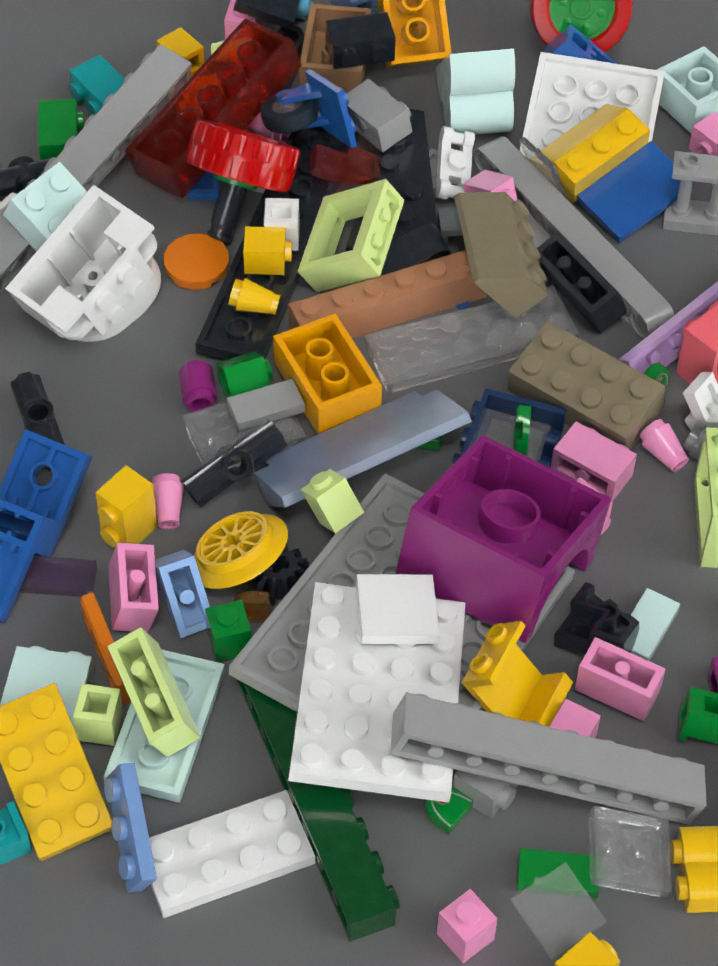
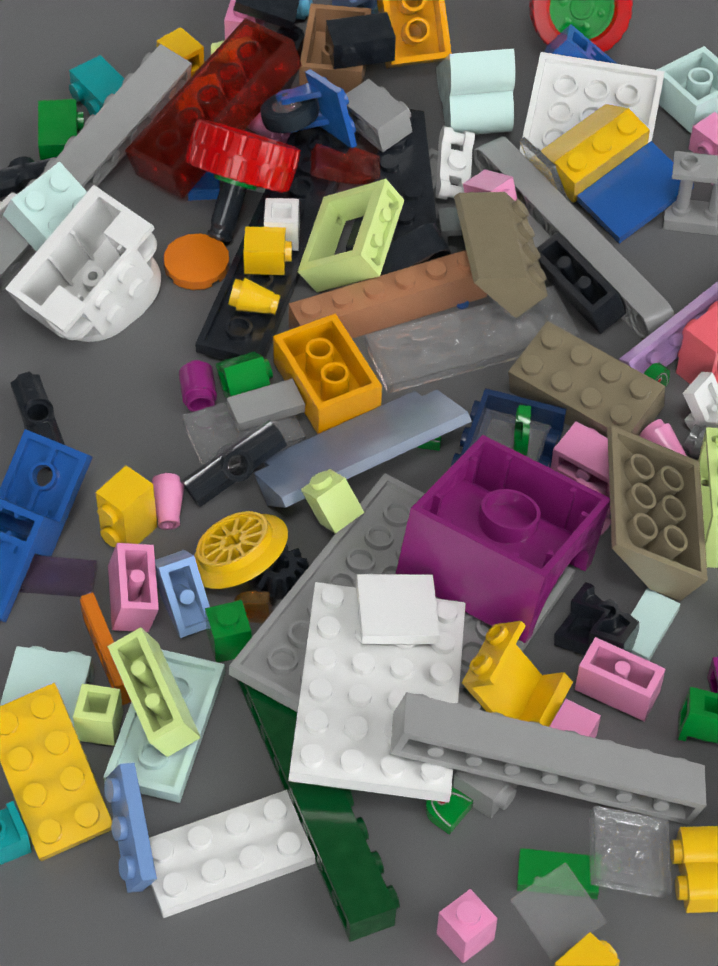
(656, 513): none -> dark tan slope

